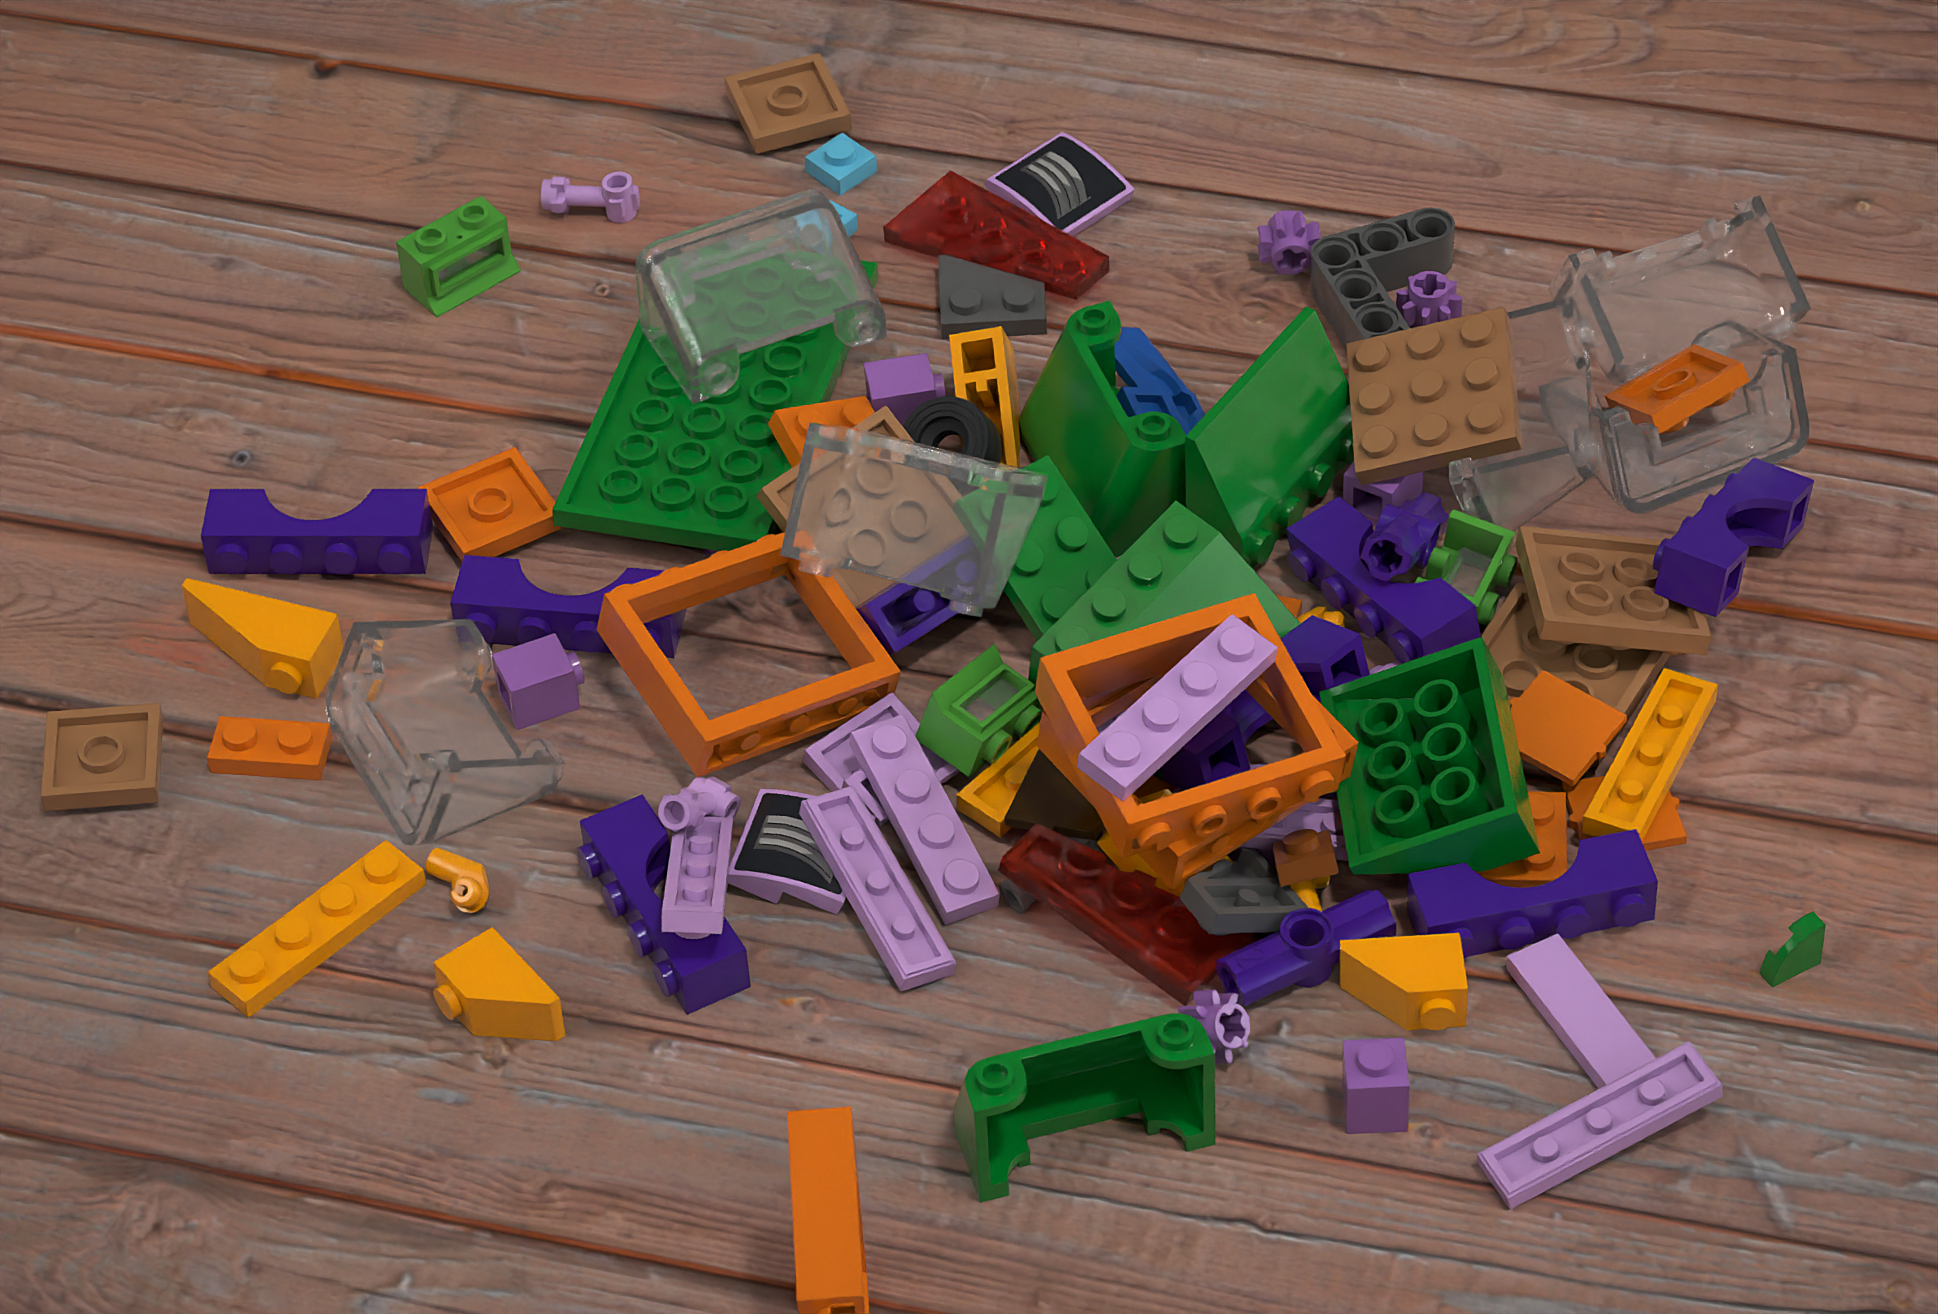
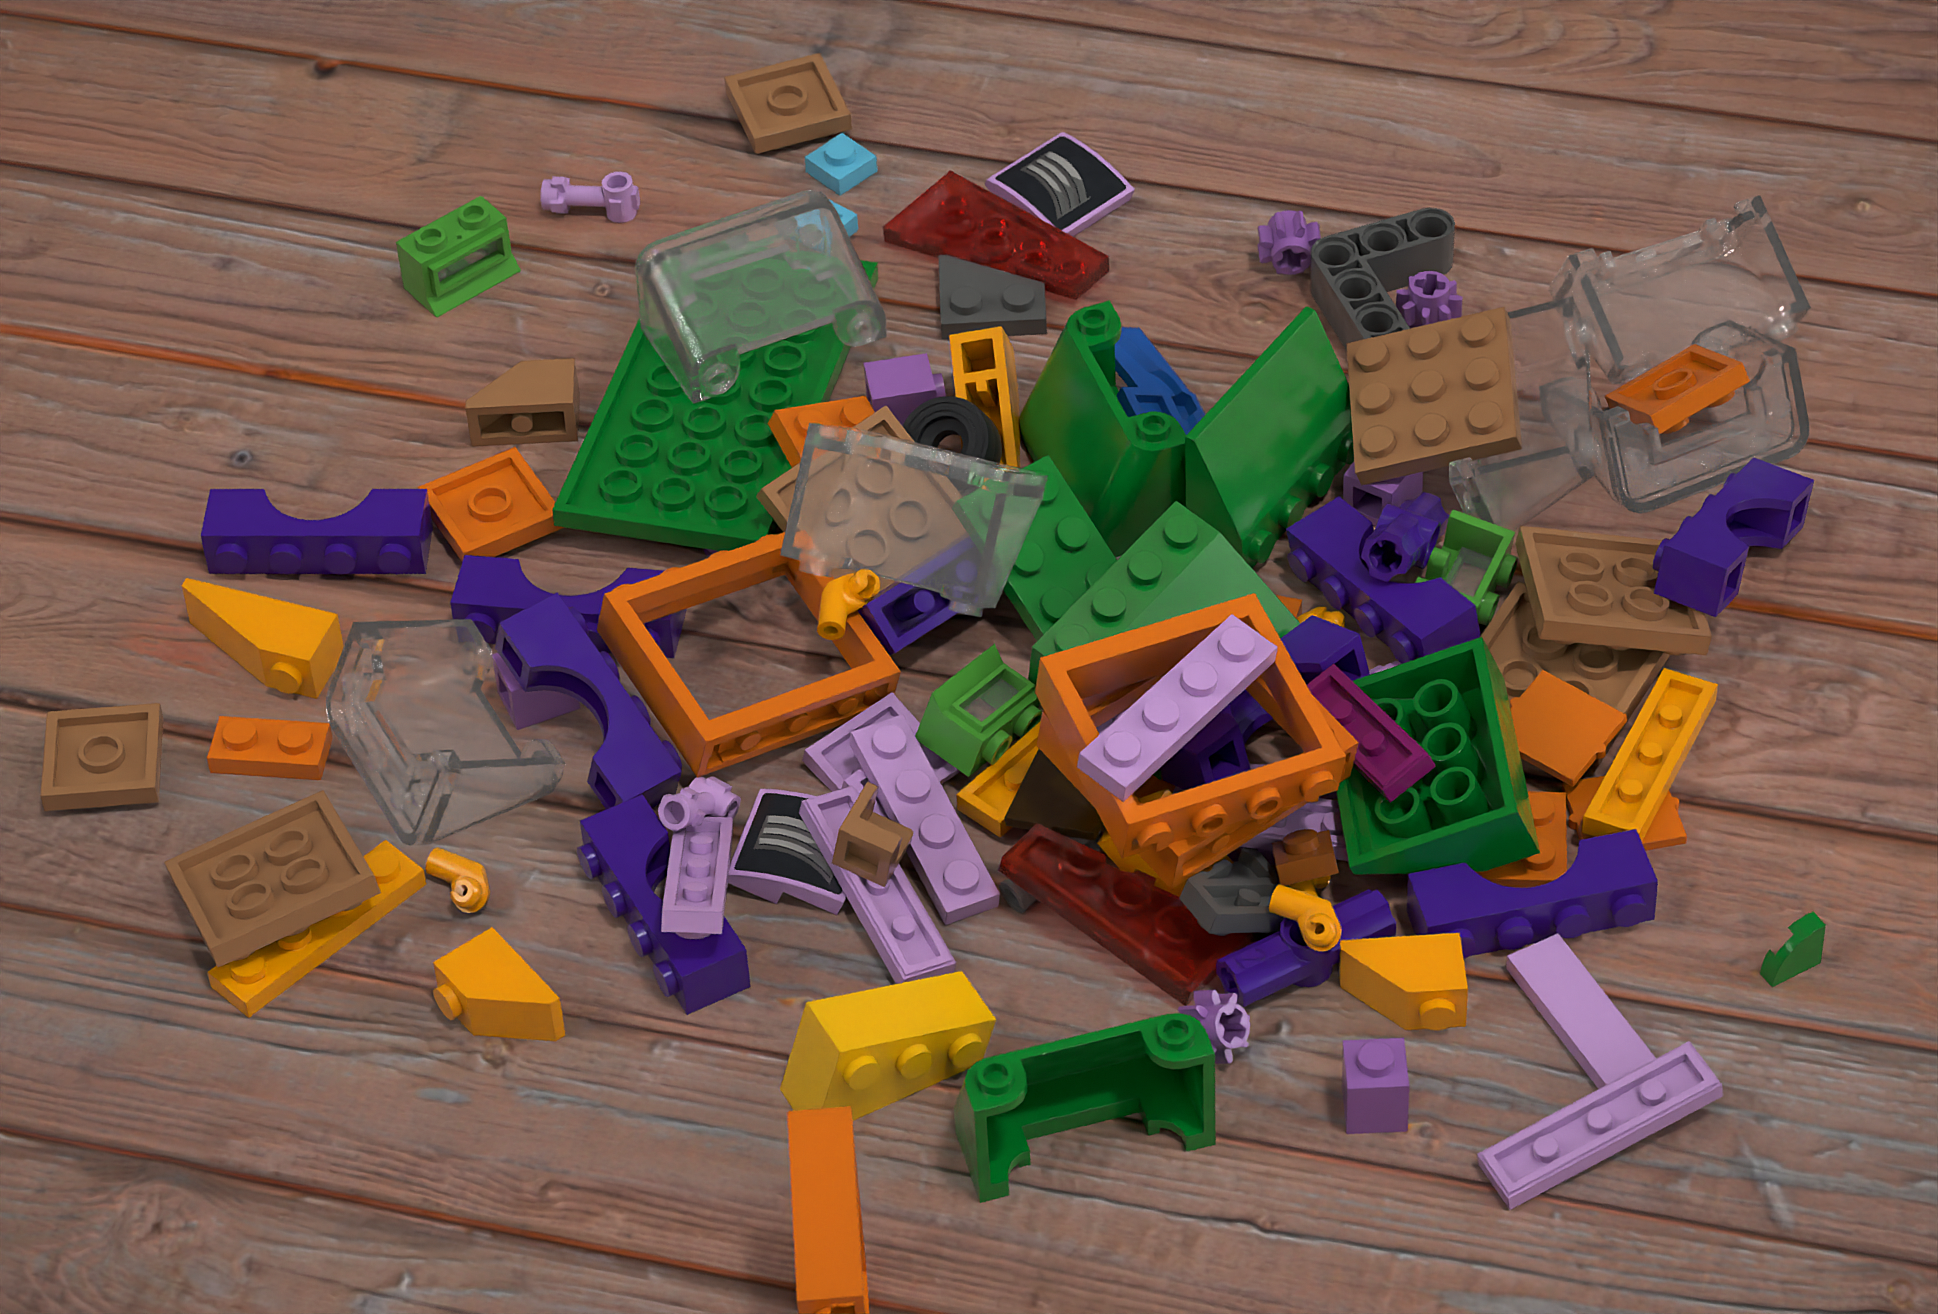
(272, 878): none -> medium nougat plate
(527, 405): none -> medium nougat slope
(552, 652): none -> dark purple arch
(844, 597): none -> light orange arm
(870, 842): none -> medium nougat panel
(885, 1043): none -> yellow wedge
(1313, 914): none -> light orange arm
(1385, 751): none -> magenta tile

